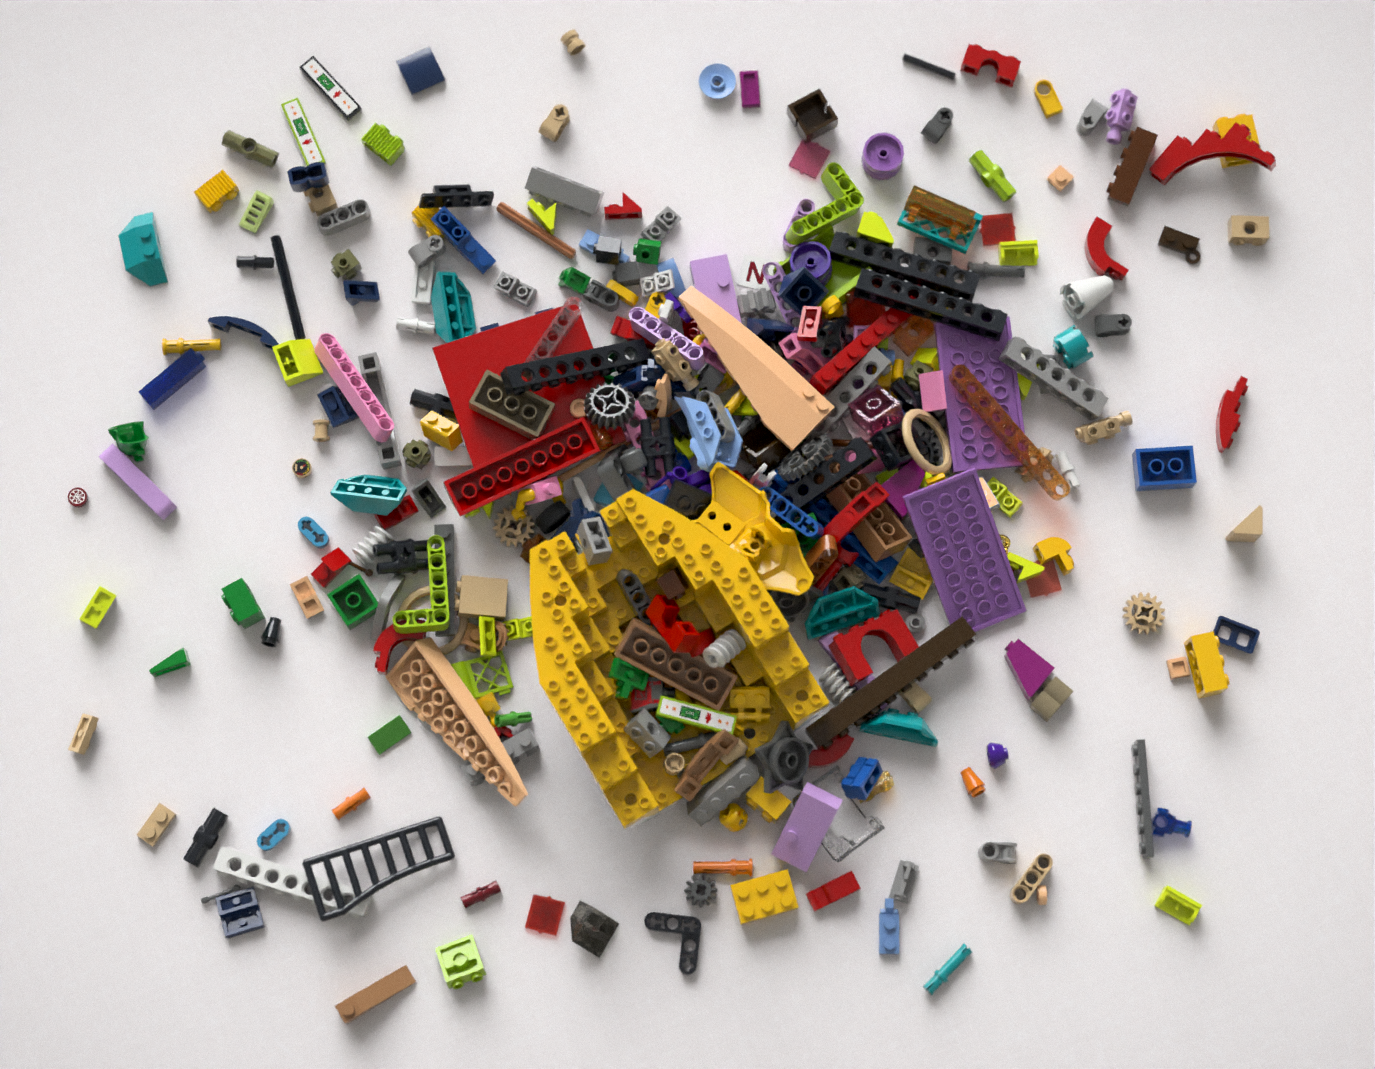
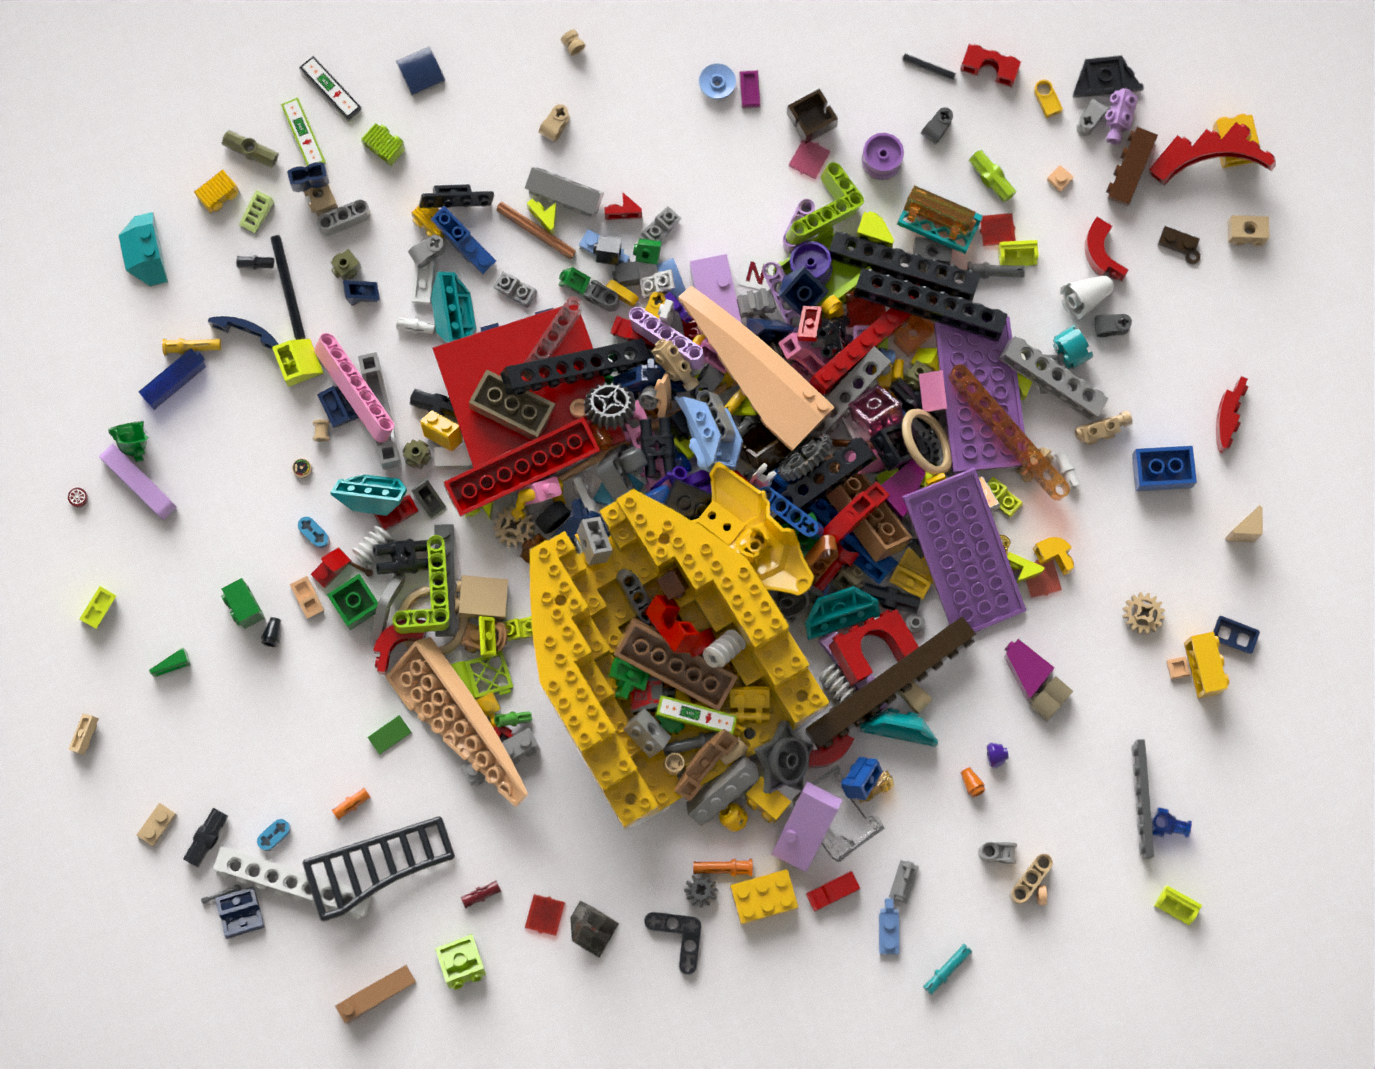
(1105, 77): none -> black wing

